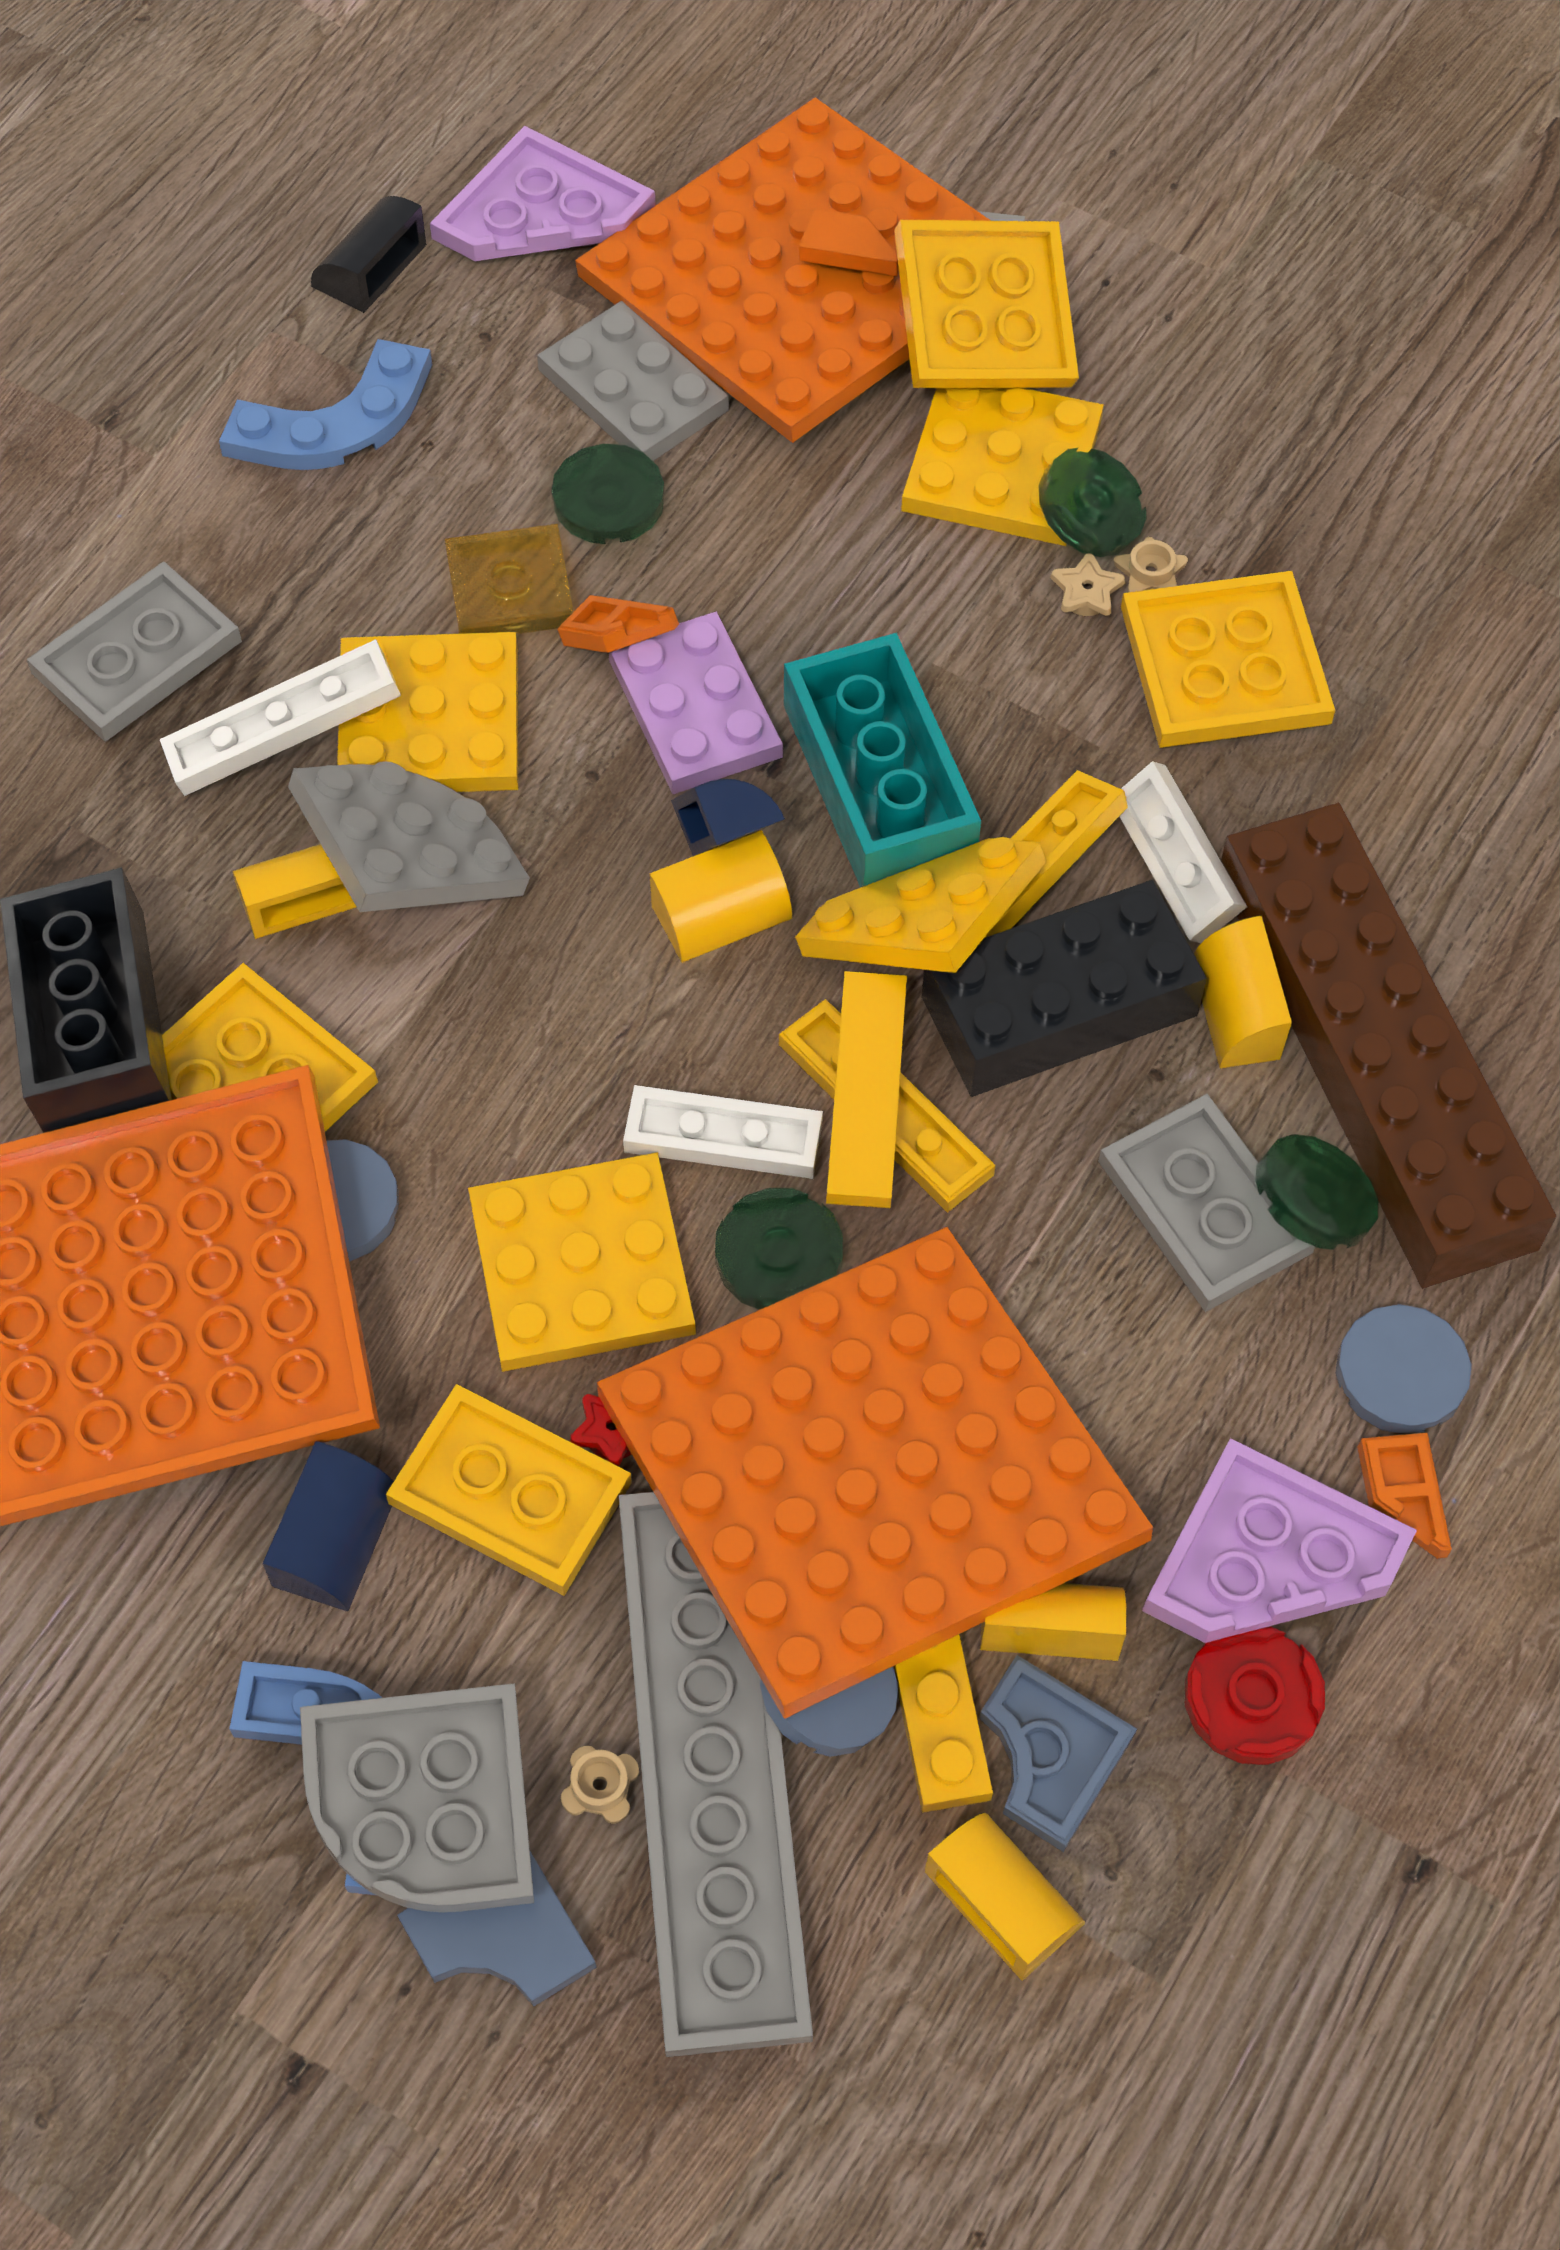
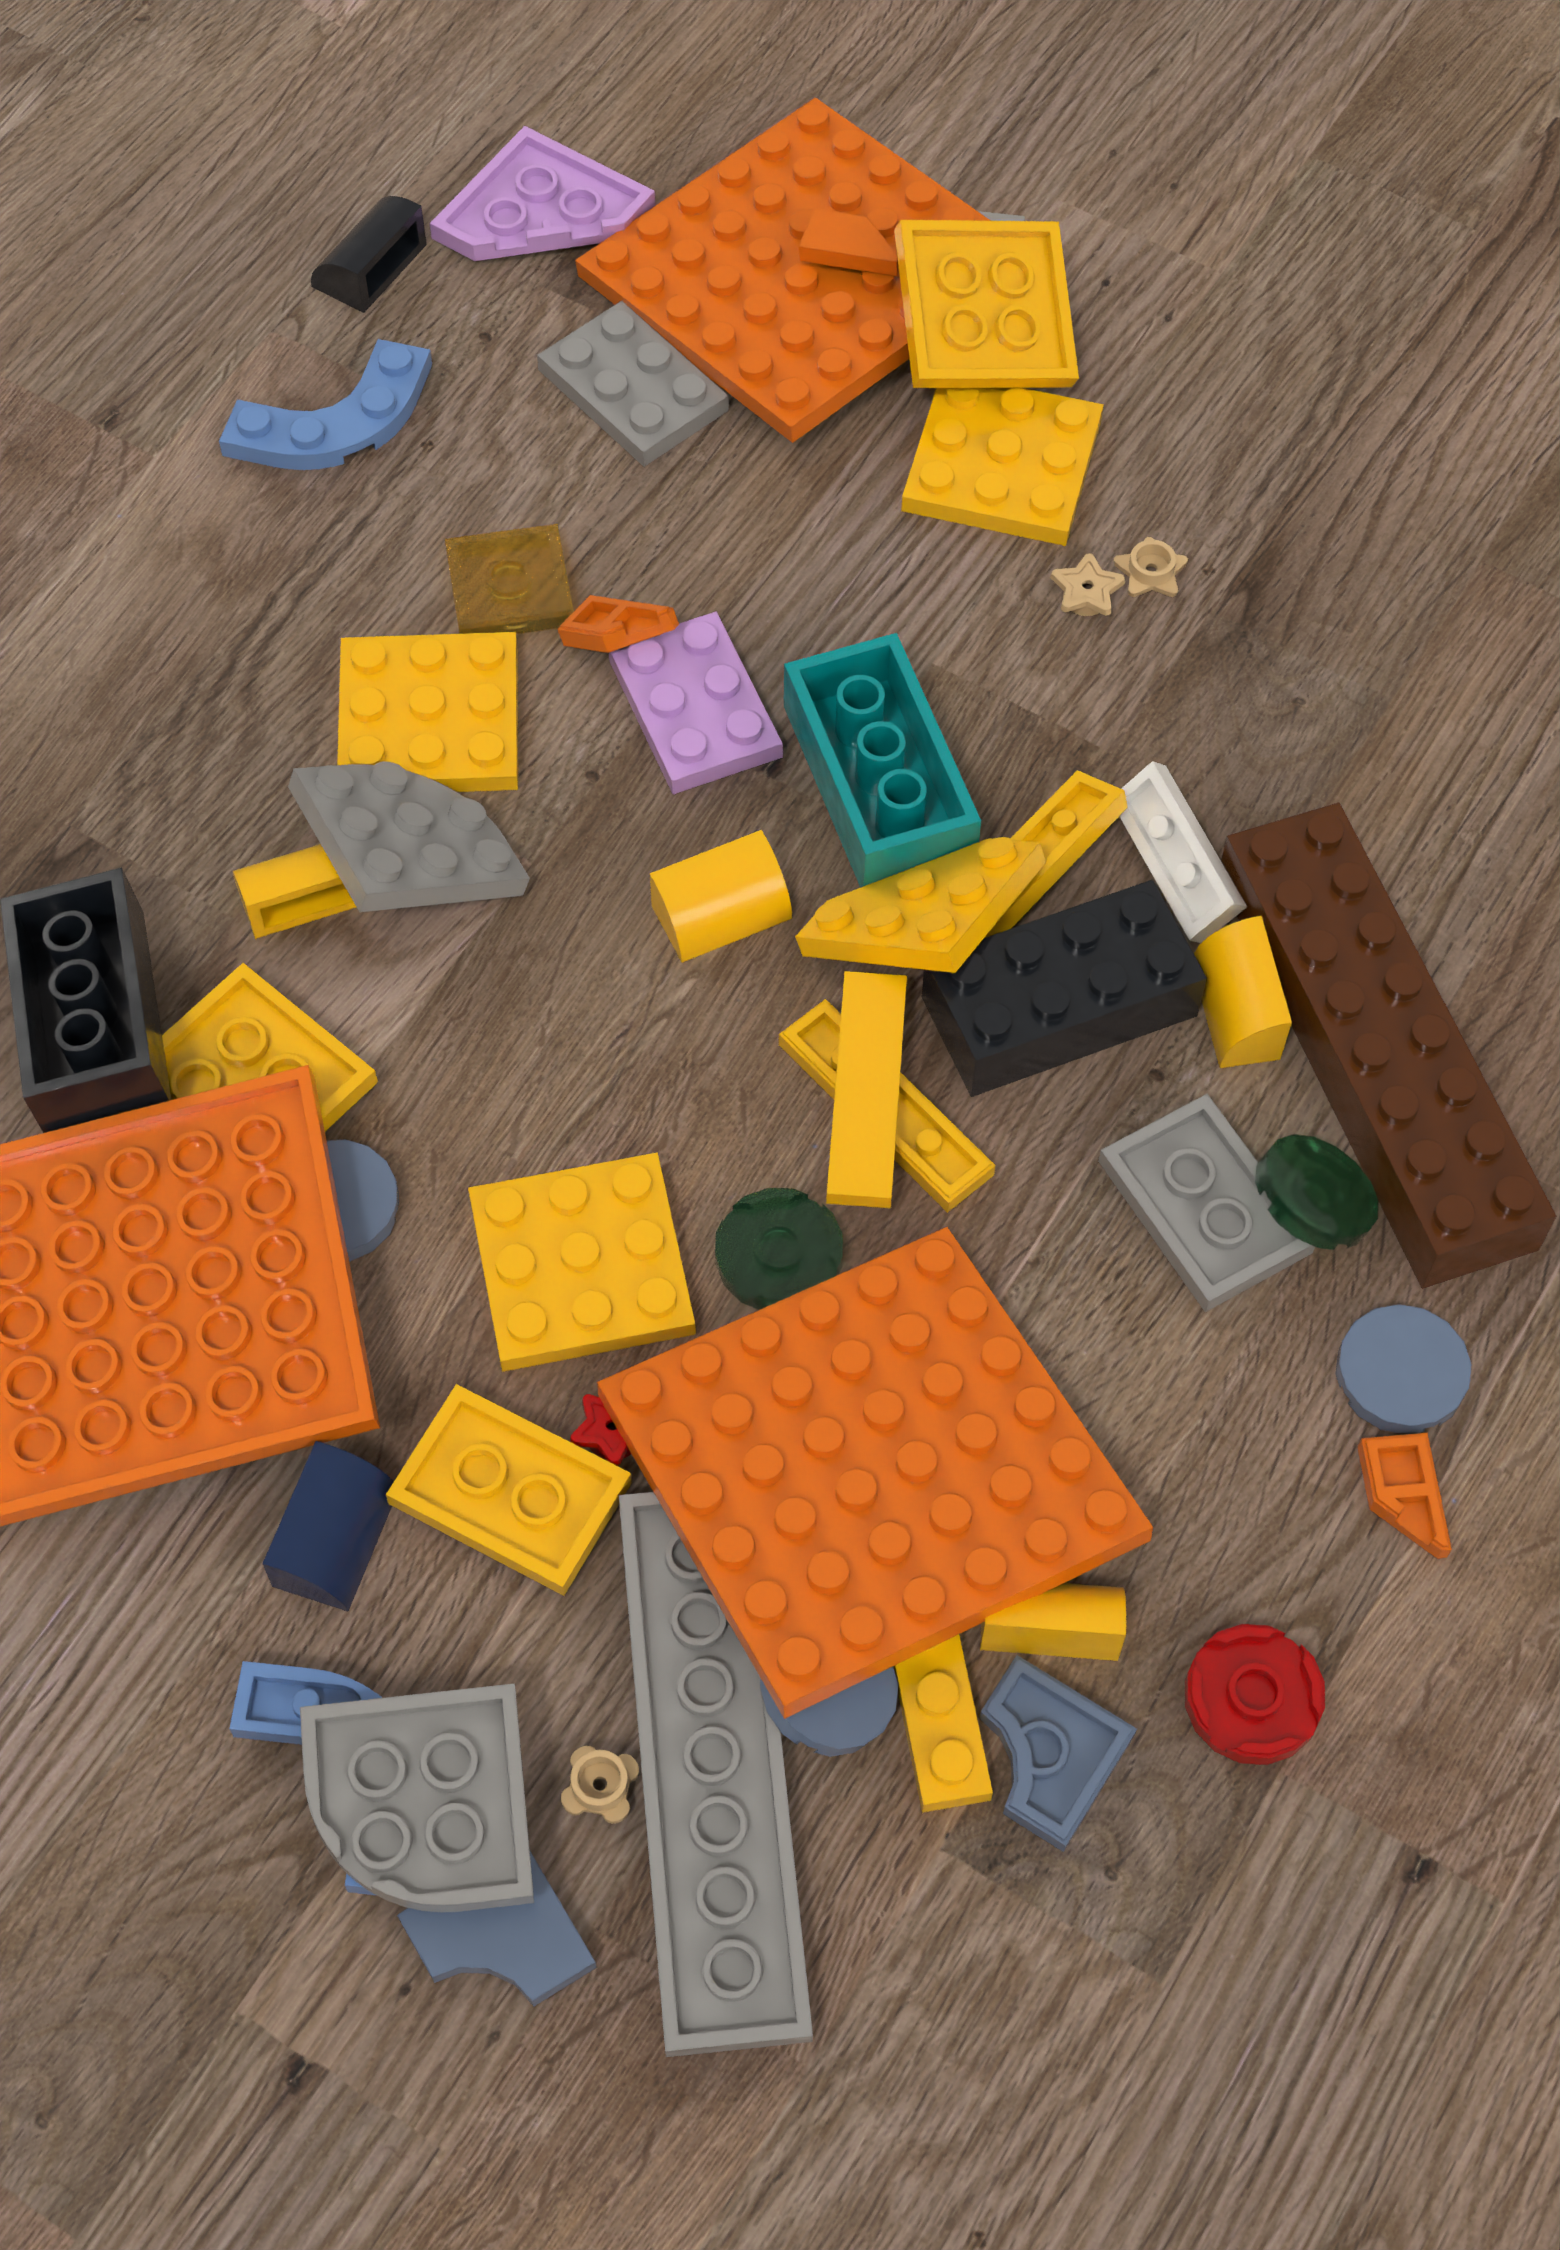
(134, 651): light grey plate -> none
(279, 717): white plate -> none
(608, 493): clear green tile -> none
(723, 812): dark blue brick -> none
(723, 1131): white plate -> none
(1002, 1894): yellow brick -> none
(1092, 502): clear green tile -> none
(1226, 659): yellow plate -> none
(1272, 1551): lavender plate -> none

